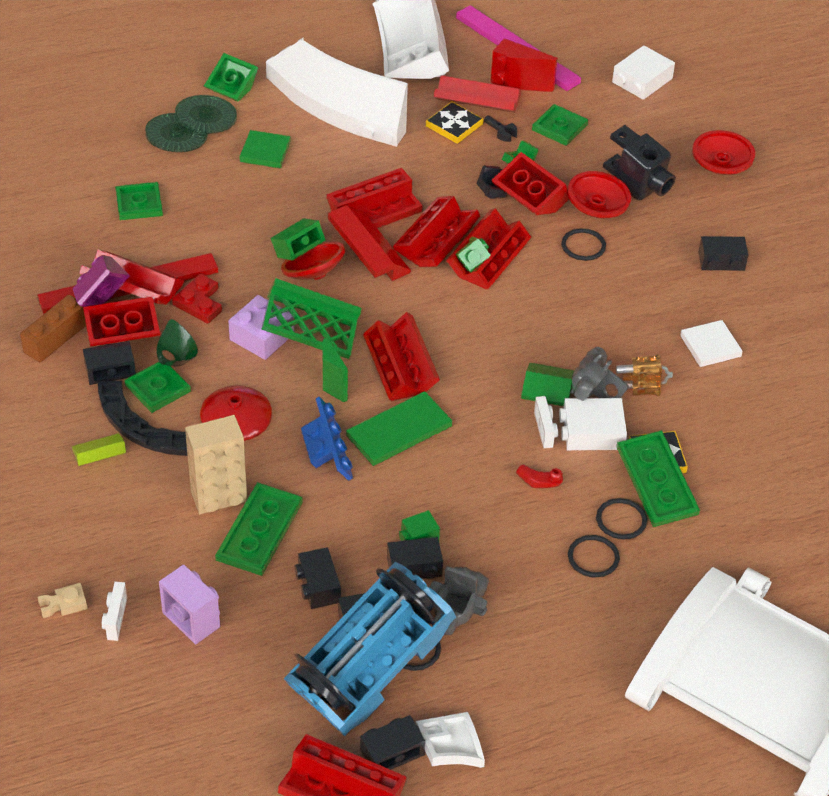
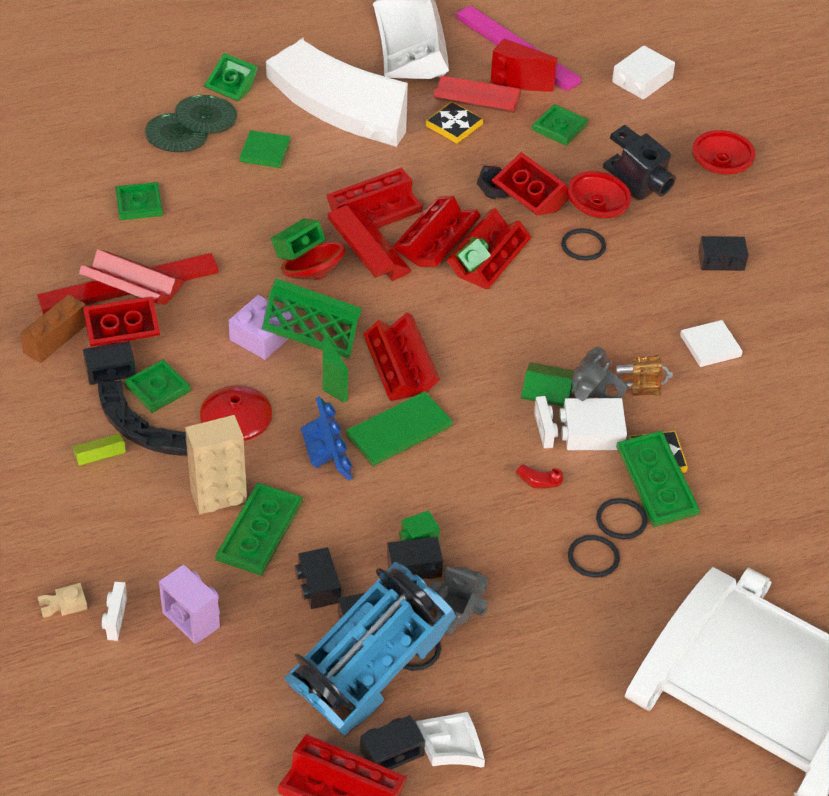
(99, 282): magenta slope -> none
(178, 342): dark green piece -> none
(195, 299): red plate -> none
(504, 132): black bar -> none
(524, 147): green bracket -> none

